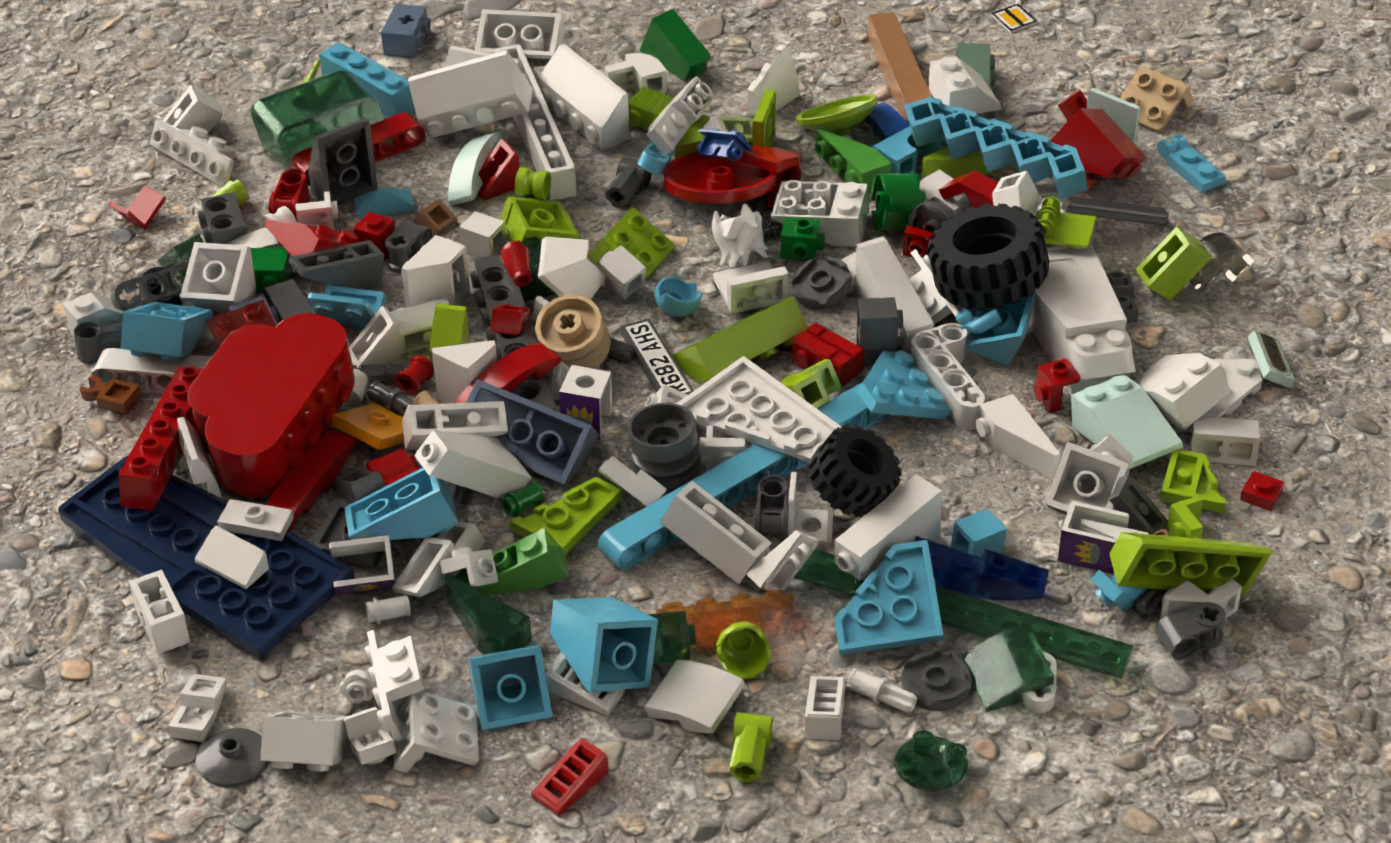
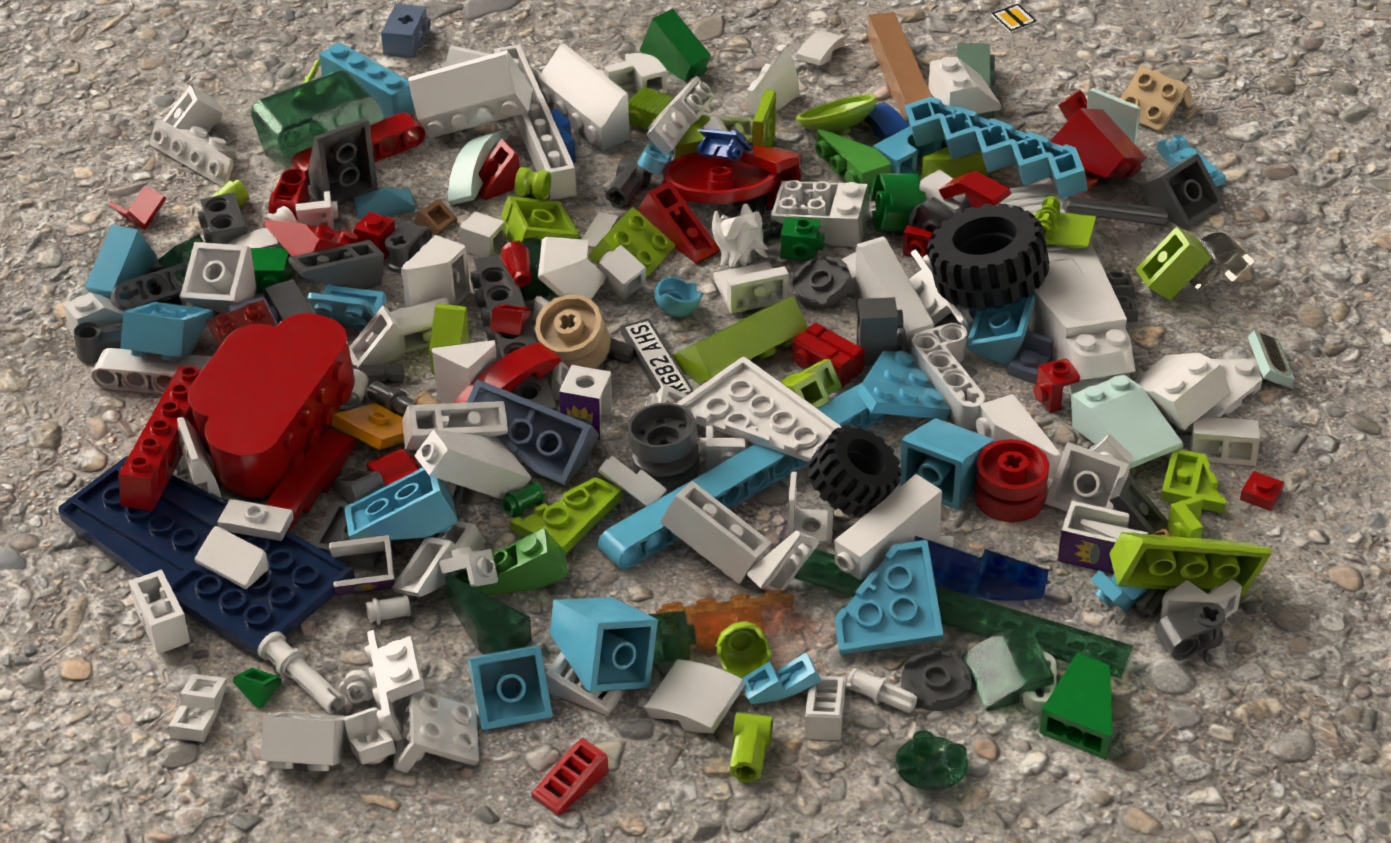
(114, 395): dark orange plate -> none
(121, 258): none -> medium azure slope
(230, 757): dark grey dish -> none
(257, 685): none -> green slope
(291, 664): none -> white pin
(415, 375): red bush -> none
(535, 31): white slope -> none
(564, 129): none -> blue slope
(599, 228): none -> white sticker
(676, 220): none -> red slope
(771, 685): none -> medium azure slope
(772, 506): dark grey piece -> none
(819, 47): none -> white slope
(944, 457): none -> medium azure slope
(978, 324): medium azure arm -> none
(979, 533): medium azure brick -> none
(1011, 480): none -> red wheel
(1017, 191): white slope -> none
(1034, 352): none -> sand blue bracket
(1081, 707): none -> green slope
(1183, 191): none -> dark grey slope

